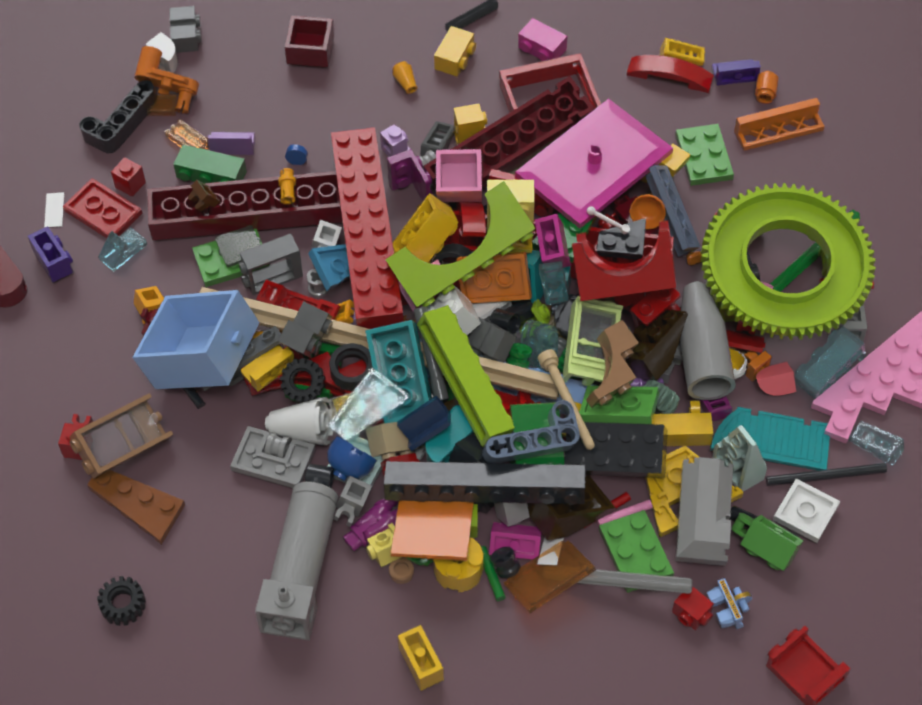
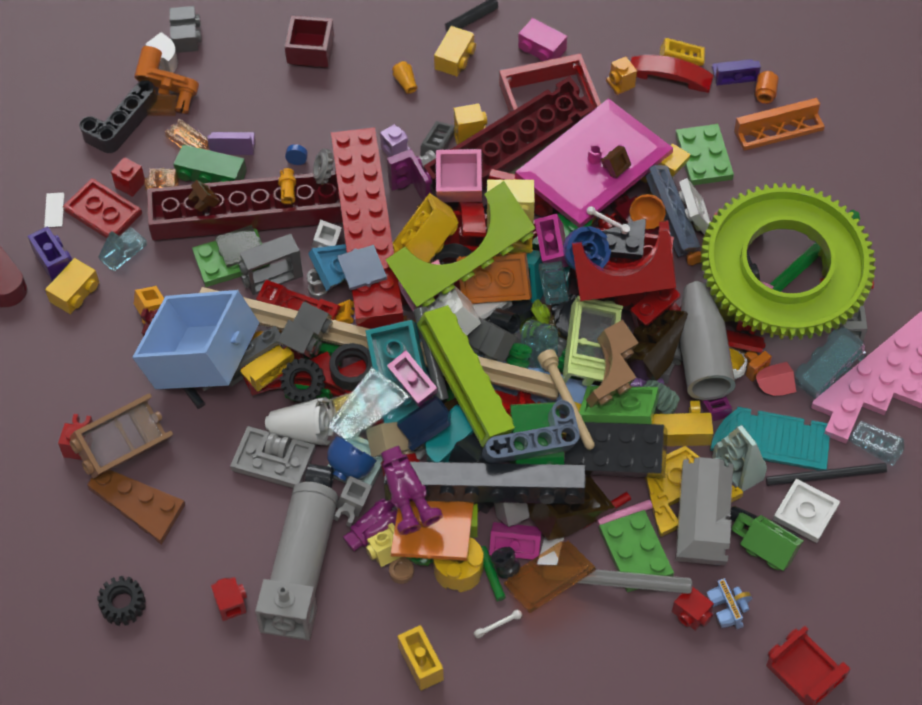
(72, 286): none -> yellow brick
(161, 178): none -> clear orange brick
(229, 598): none -> red brick
(323, 166): none -> light grey gear
(362, 267): none -> sand blue piece
(406, 485): none -> magenta piece
(412, 378): none -> brick
(517, 614): none -> white hinge
(594, 245): none -> blue cylinder
(616, 161): none -> reddish brown tile
(622, 75): none -> light orange brick
(695, 204): none -> white plate

